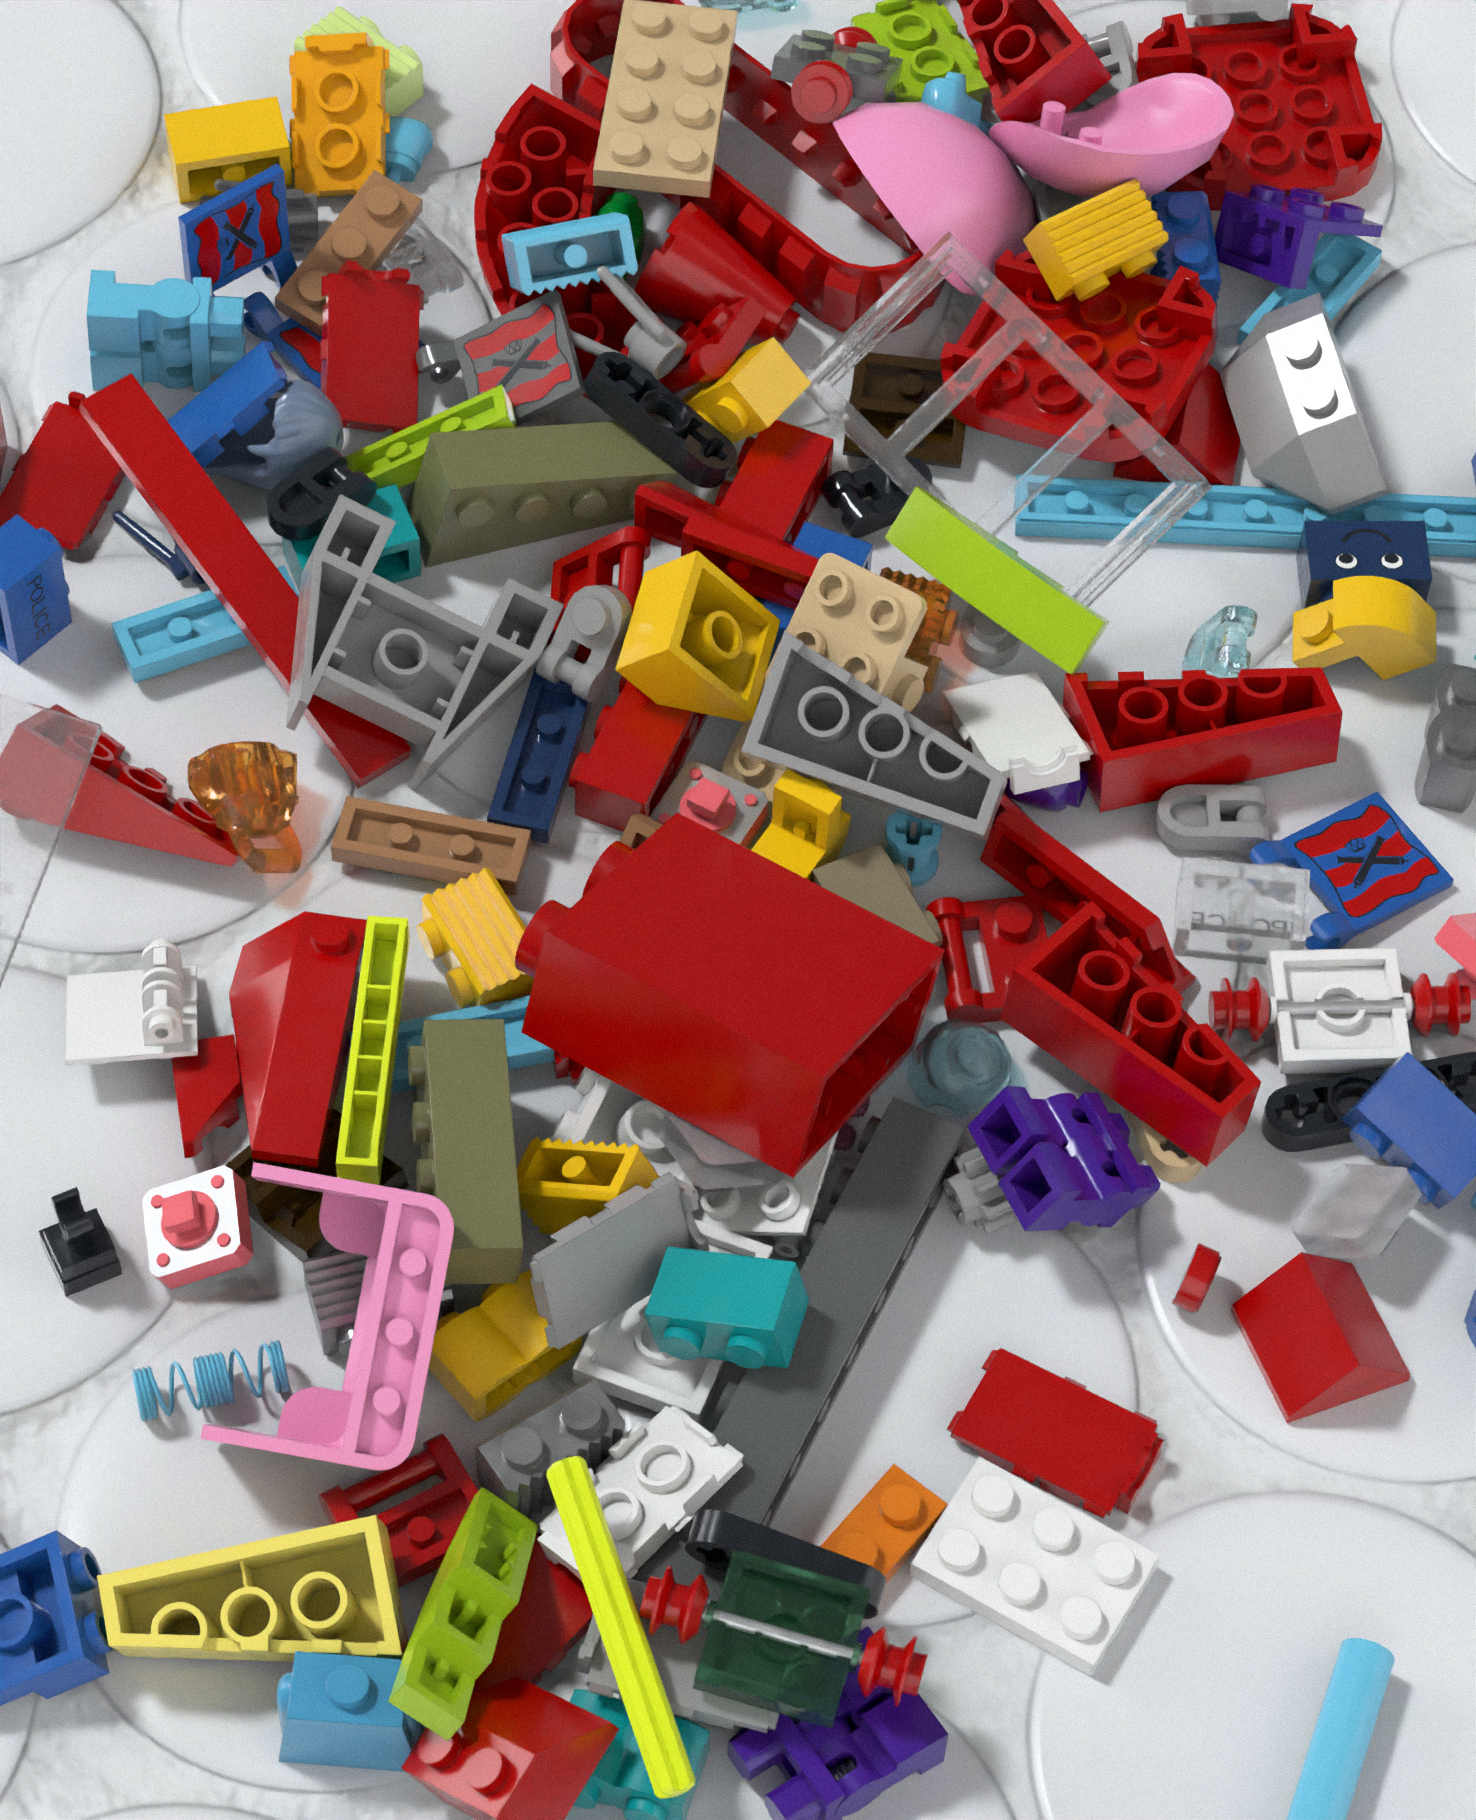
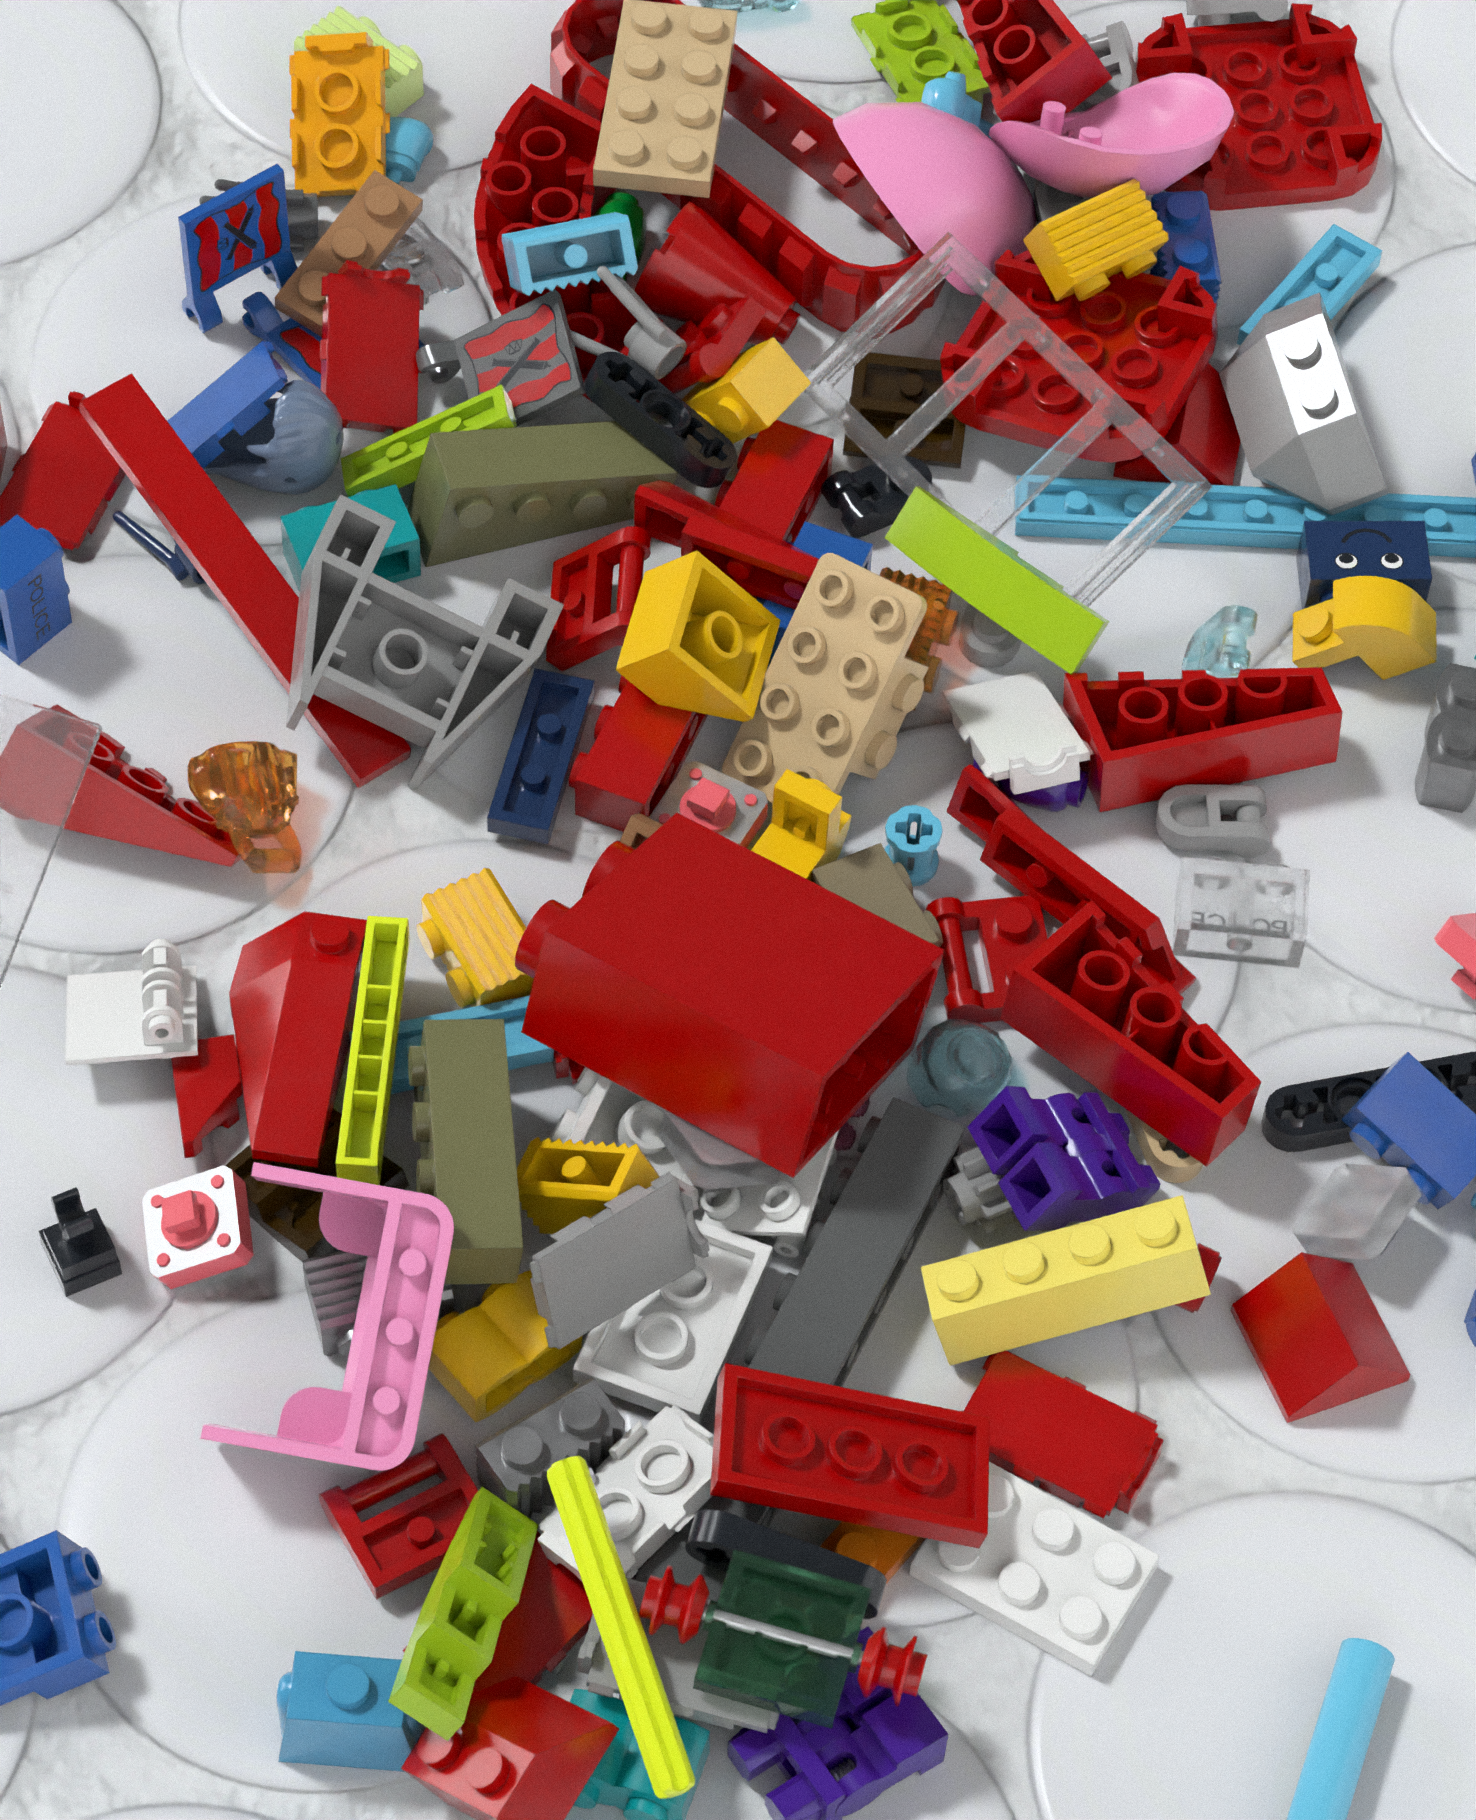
(162, 331): medium azure hips -> none
(179, 634): medium azure plate -> none
(212, 1380): medium azure piece -> none
(225, 144): yellow brick -> none
(263, 1599): light yellow wedge -> none
(300, 504): black plate -> none
(428, 843): medium nougat plate -> none
(598, 620): light grey plate -> none
(727, 1307): teal brick -> none
(833, 70): plate -> none
(851, 1456): none -> red plate
(866, 745): light grey wedge -> none
(1065, 1280): none -> light yellow brick
(1279, 233): dark purple bracket -> none
(1338, 1009): white plate -> none
(1360, 866): flag -> none

